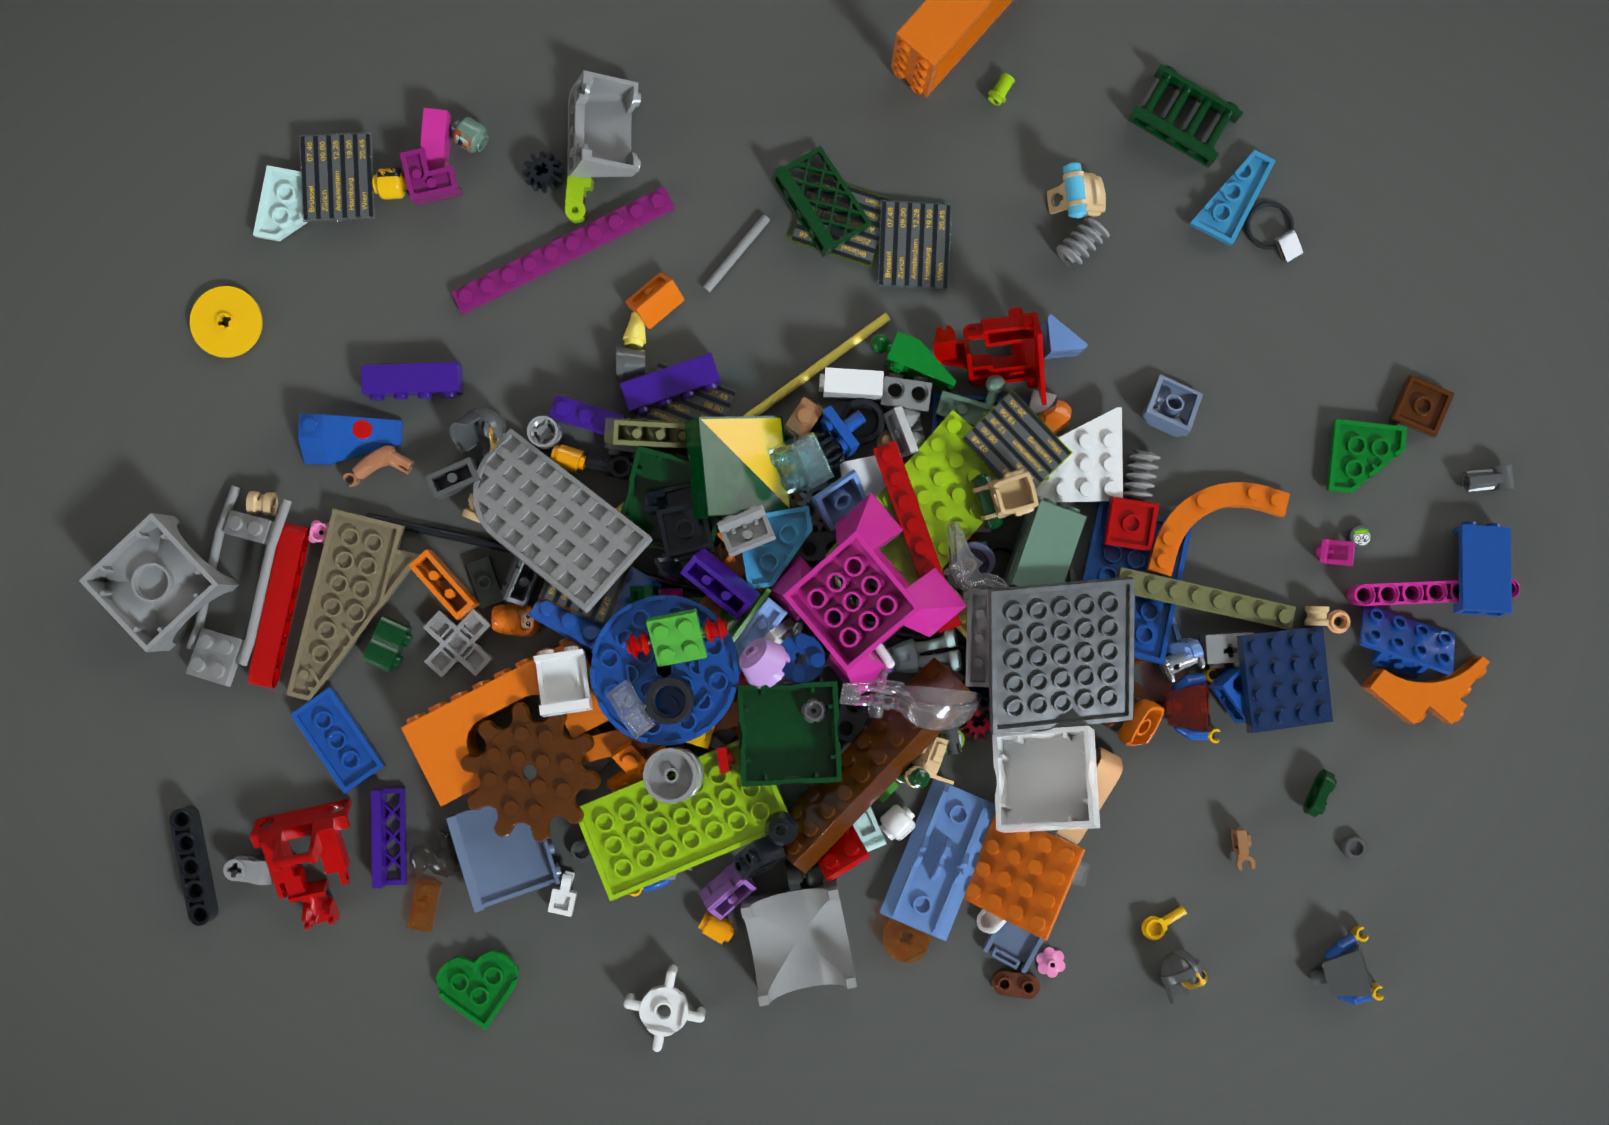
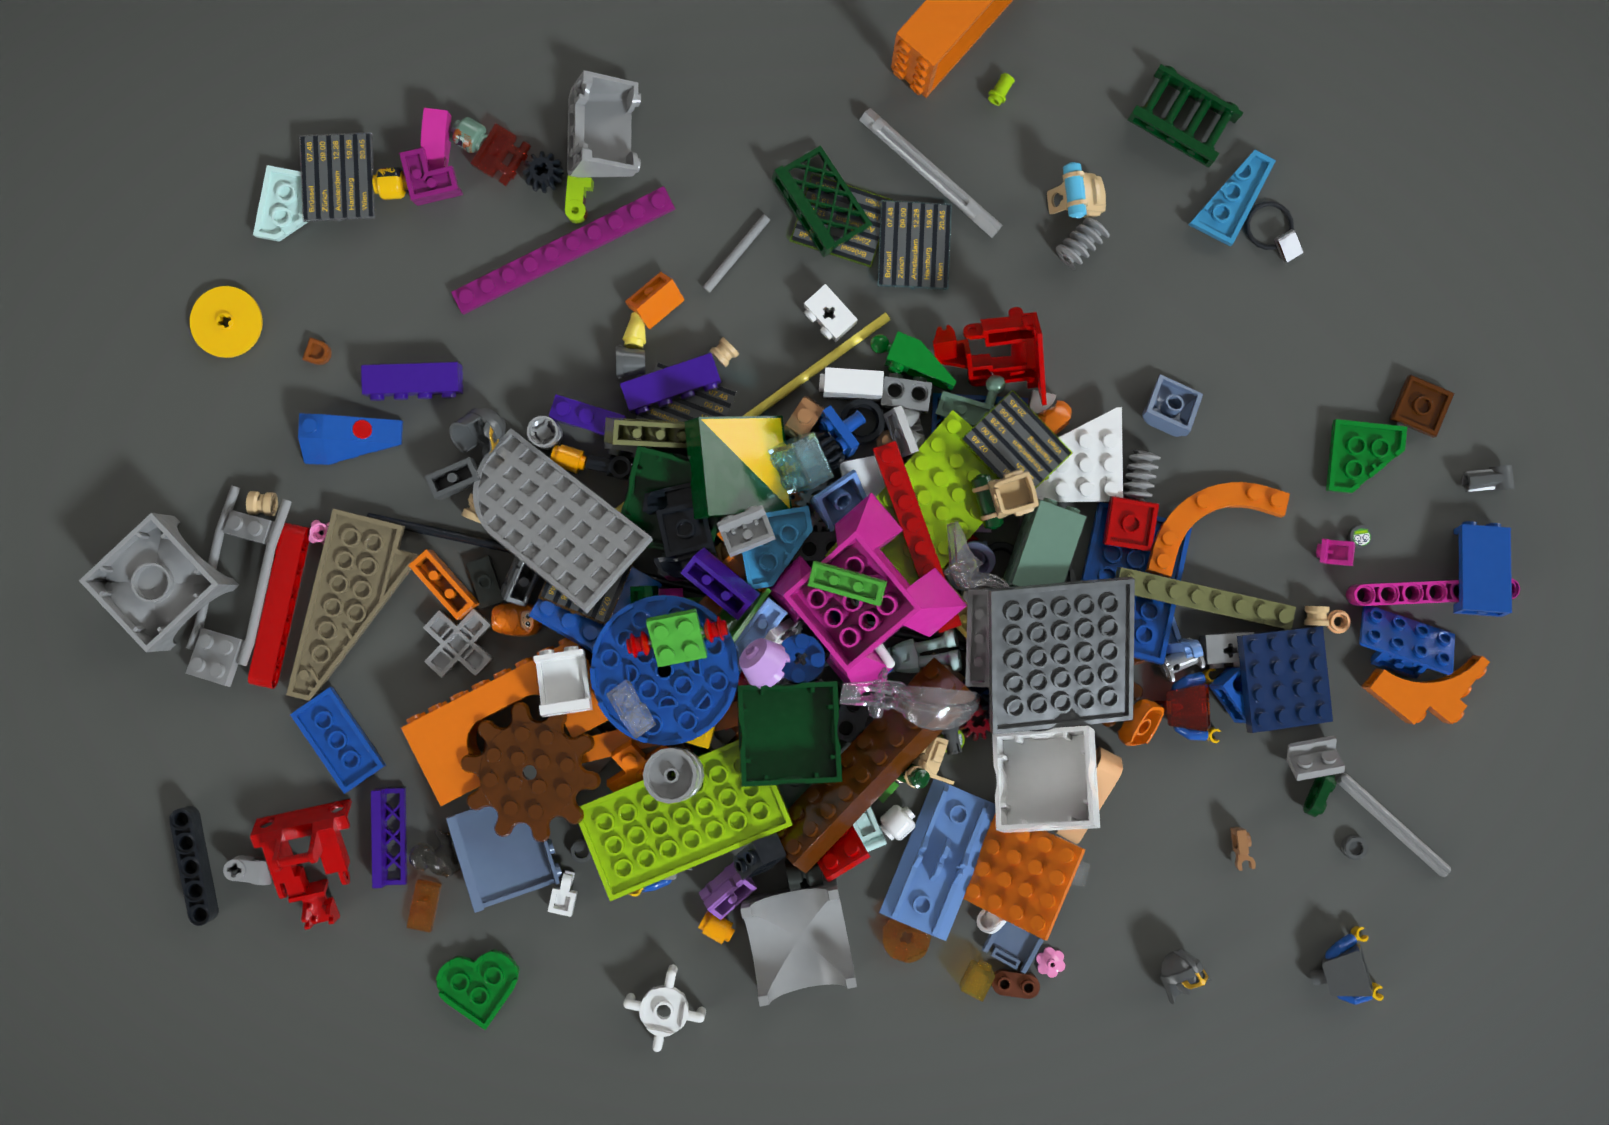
(317, 352): none -> dark orange tile
(377, 459): nougat arm -> none
(387, 644): dark green brick -> none
(495, 150): none -> clear red plate
(651, 704): black tyre -> none
(724, 352): none -> tan wheel
(725, 758): red plate -> none
(785, 822): black cone -> none
(818, 715): flat silver plate -> none
(826, 300): none -> white brick
(847, 583): none -> bright green tile
(931, 172): none -> light grey piece
(977, 979): none -> clear yellow brick
(1060, 340): medium blue slope -> none
(1155, 927): yellow plate -> none
(1314, 758): none -> light grey bracket
(1393, 825): none -> light grey axle

